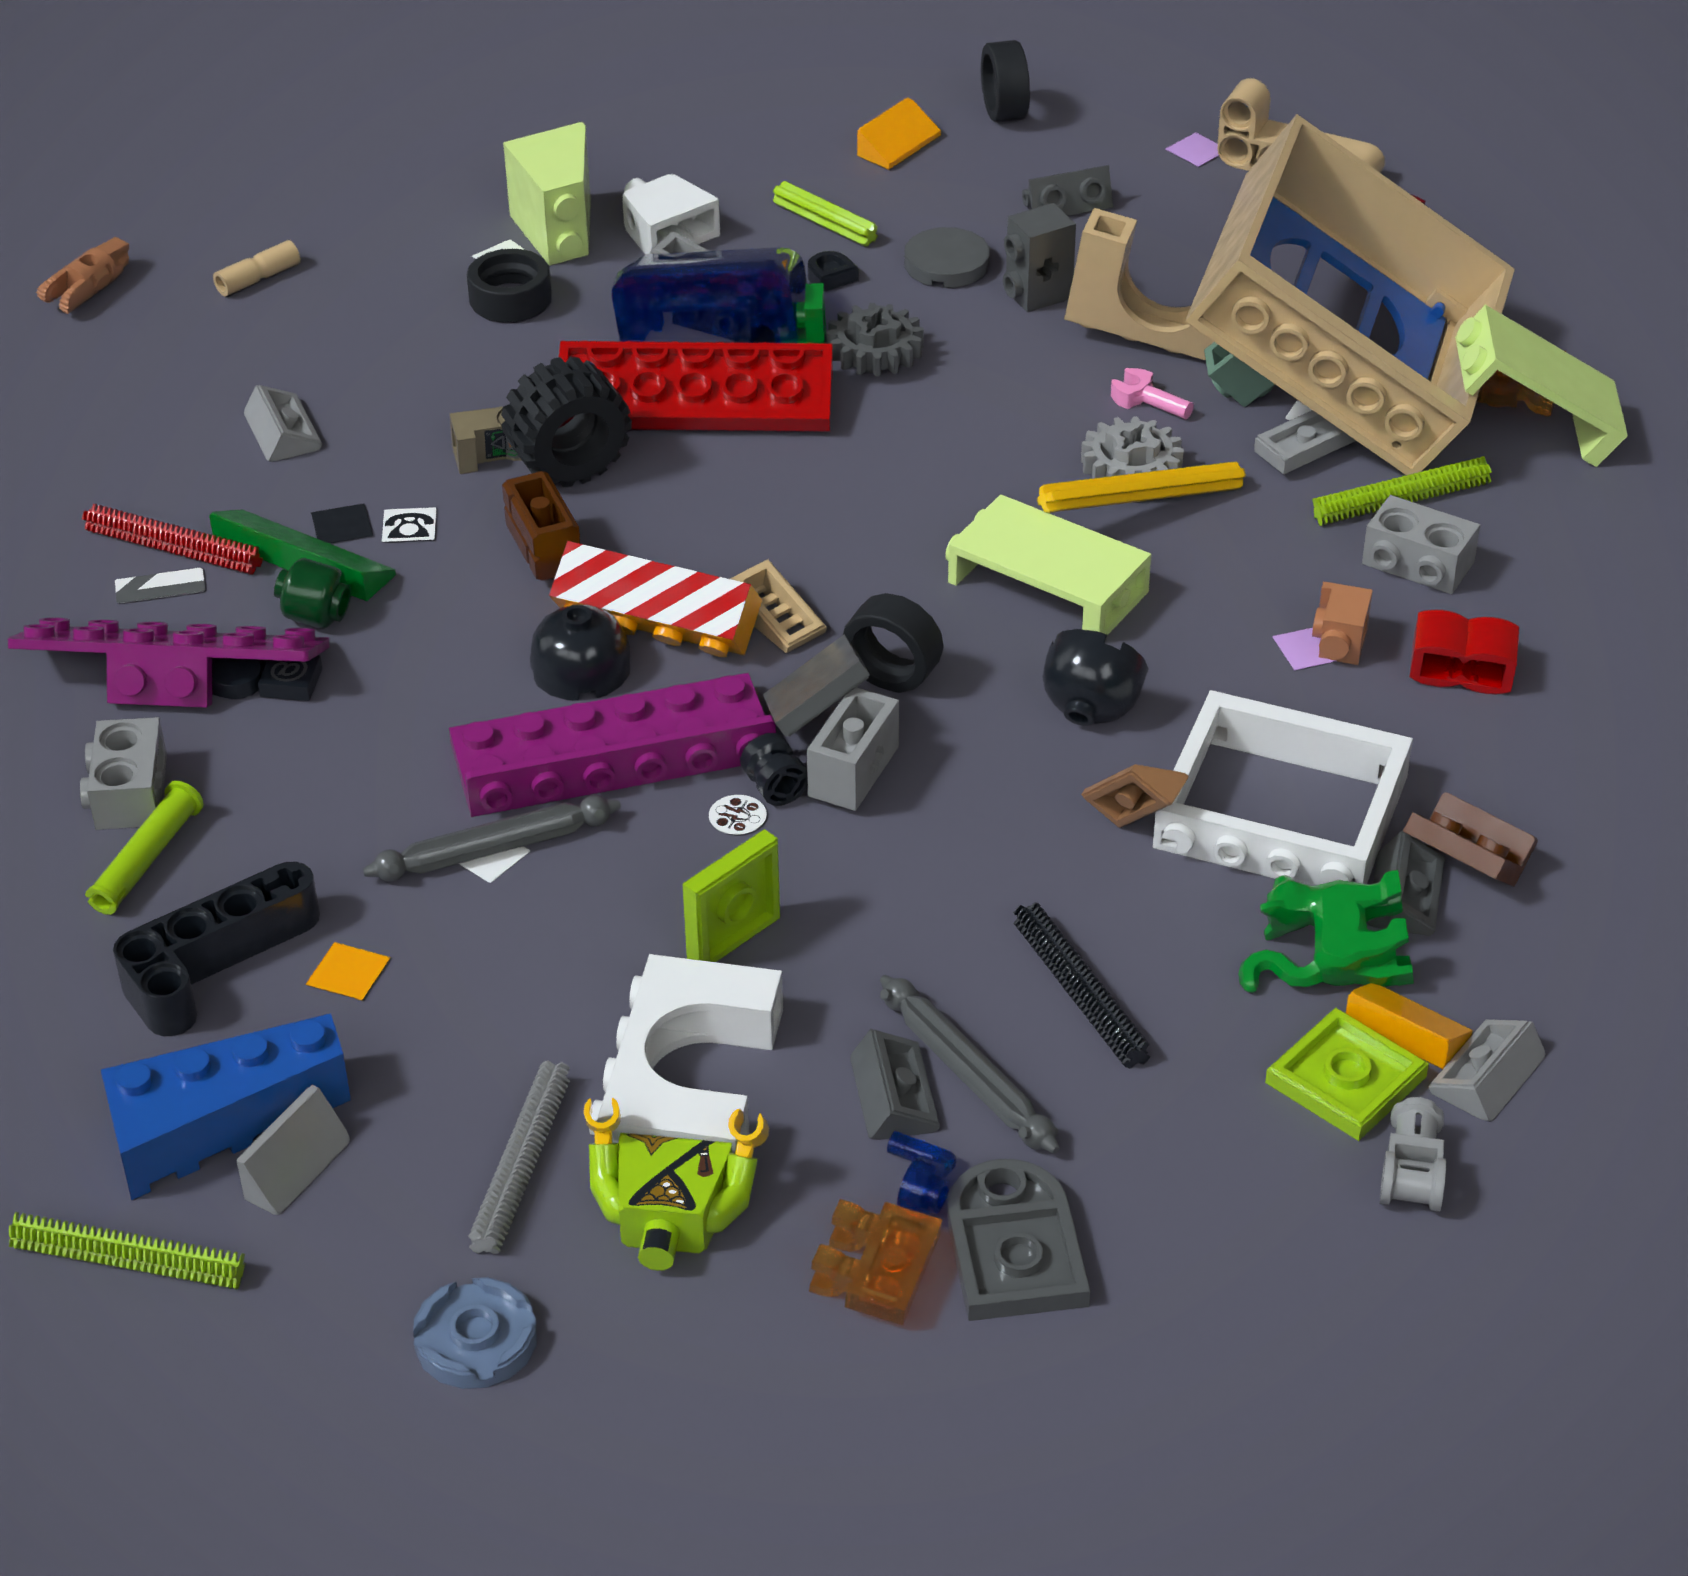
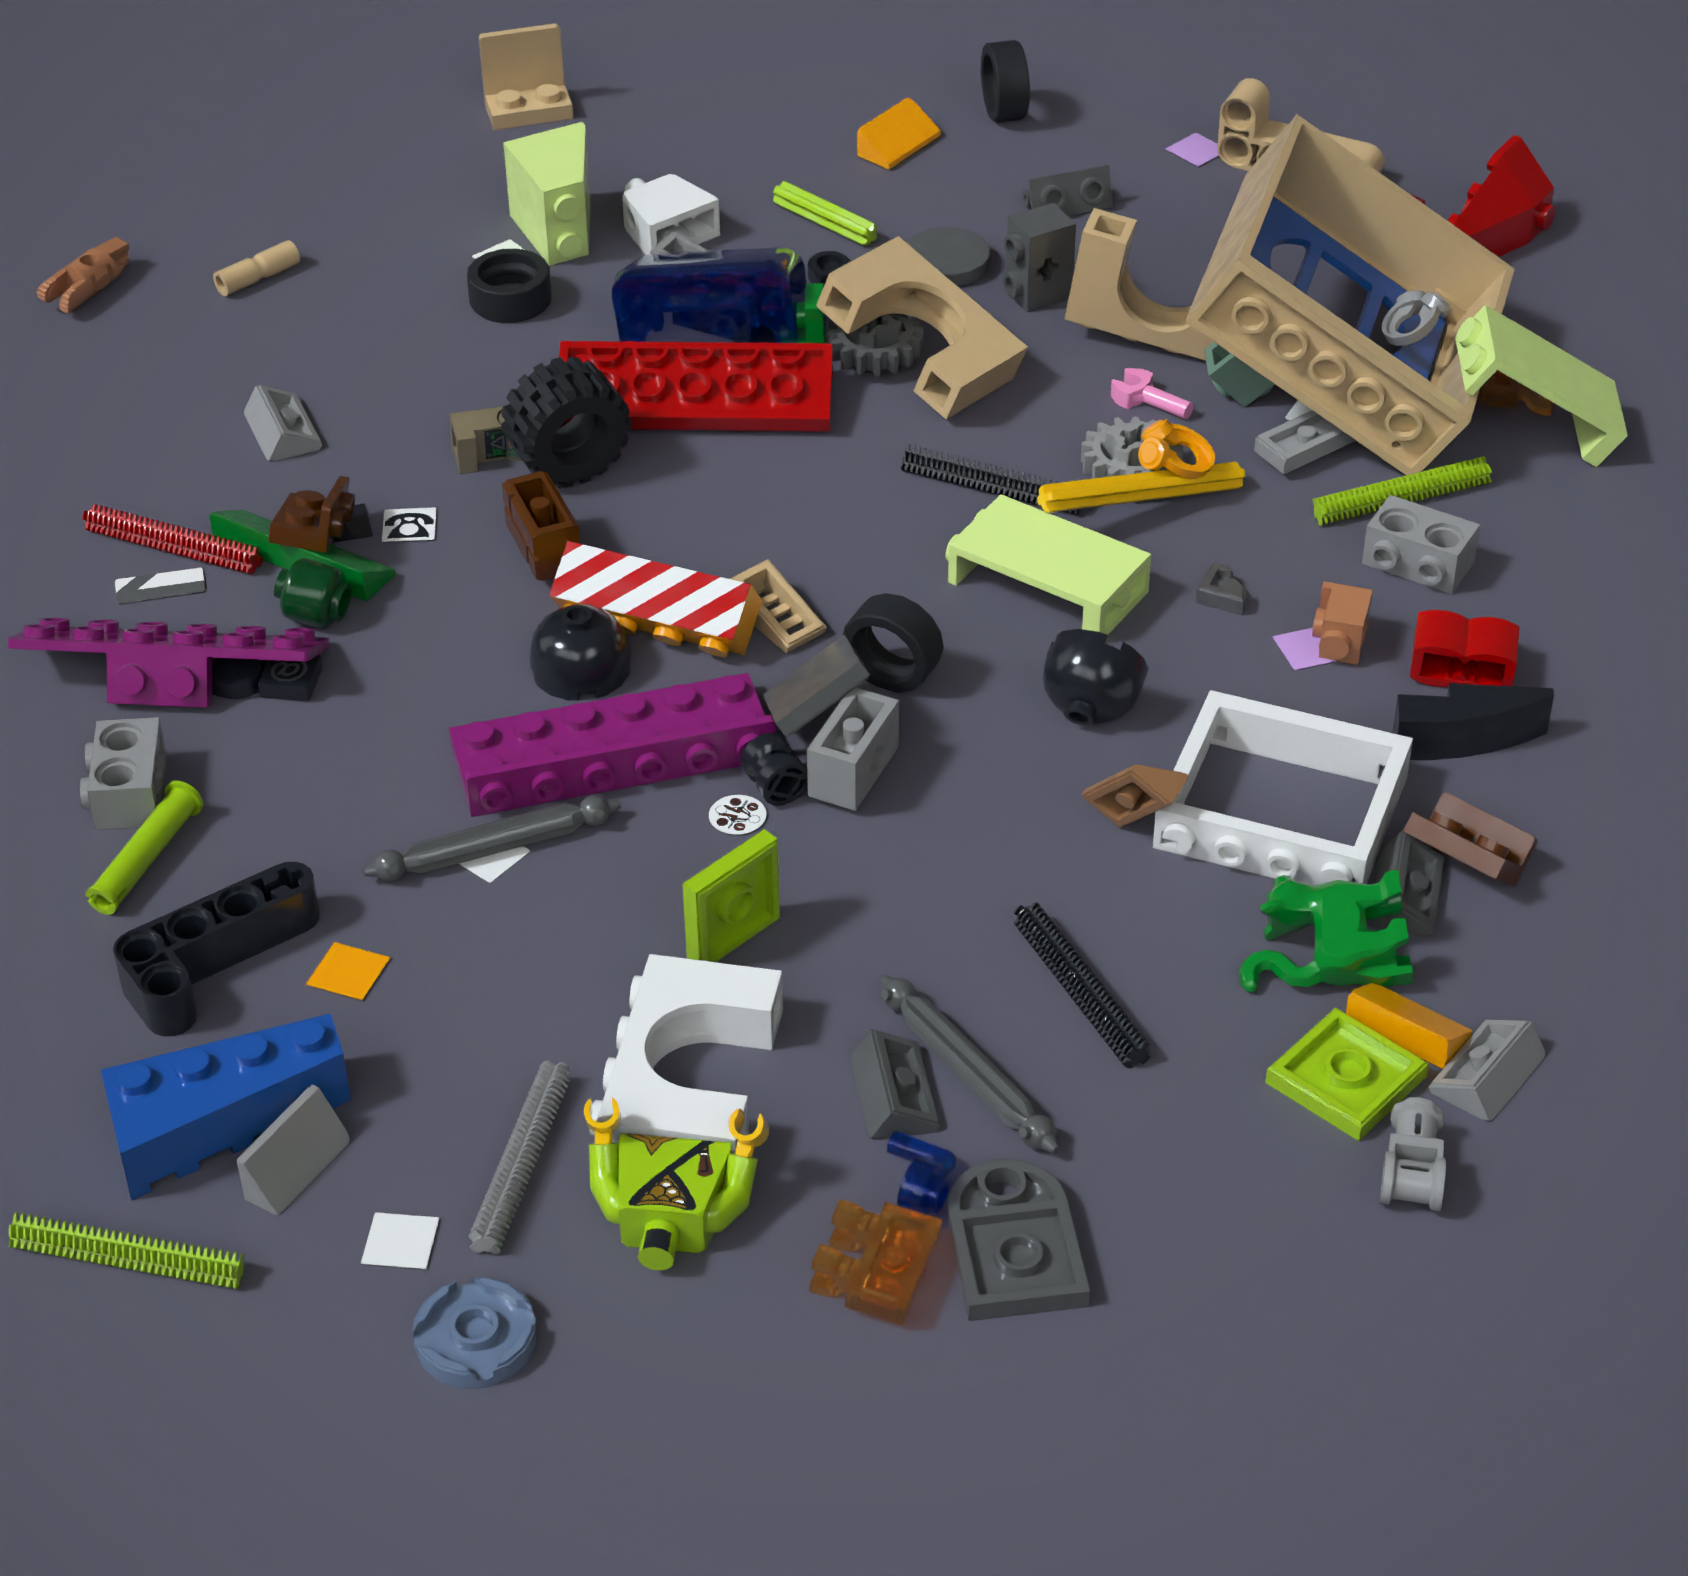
(311, 520): none -> reddish brown bracket
(400, 1240): none -> white sticker
(524, 76): none -> tan bracket
(903, 282): none -> tan arch
(972, 476): none -> black axle
(1156, 452): none -> light orange piece
(1221, 590): none -> flat silver tile
(1412, 303): none -> light grey piece
(1472, 719): none -> black slope
(1510, 203): none -> red wedge

